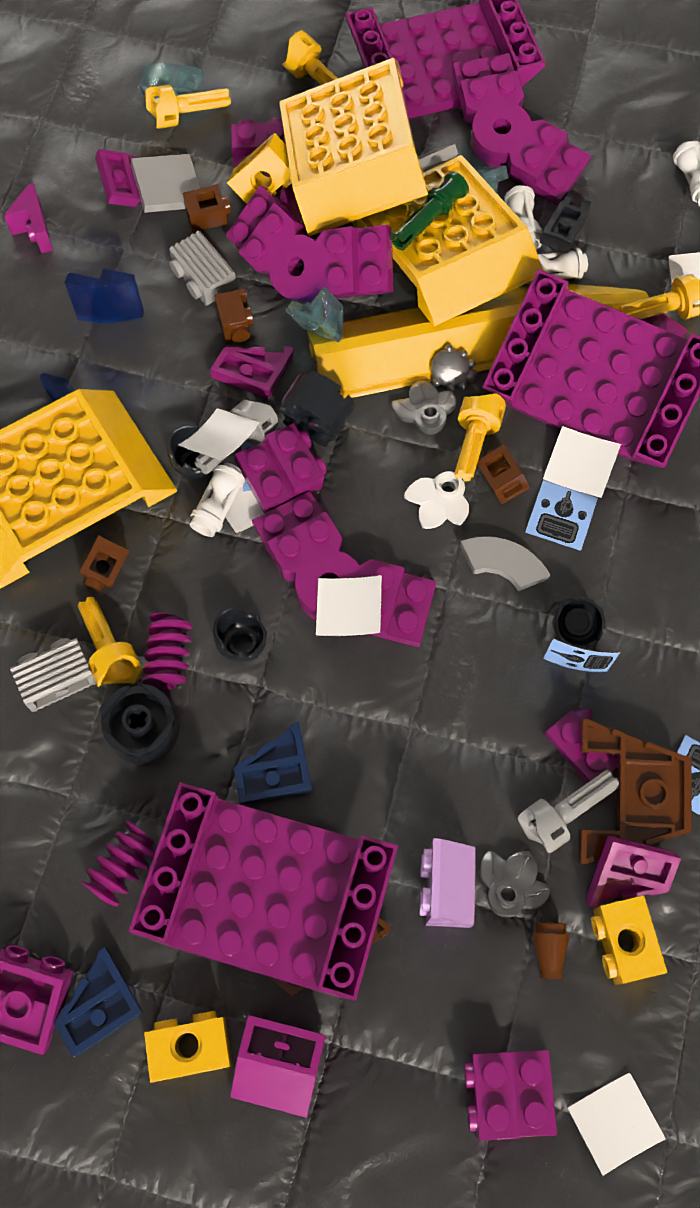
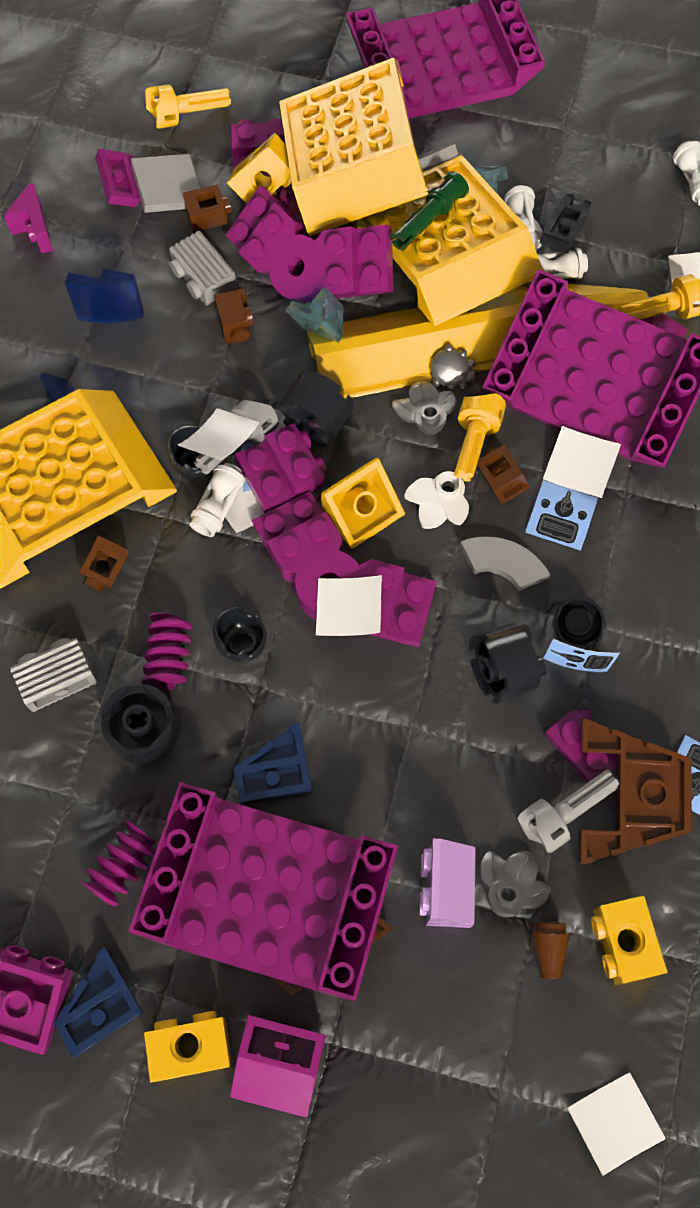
(113, 660): yellow piece -> none
(182, 78): clear light blue slope -> none
(252, 368): magenta wing -> none
(304, 59): yellow piece -> none
(362, 503): none -> yellow slope
(506, 662): none -> black brick
(510, 1095): magenta plate -> none
(533, 150): magenta plate -> none
(631, 871): magenta wing -> none

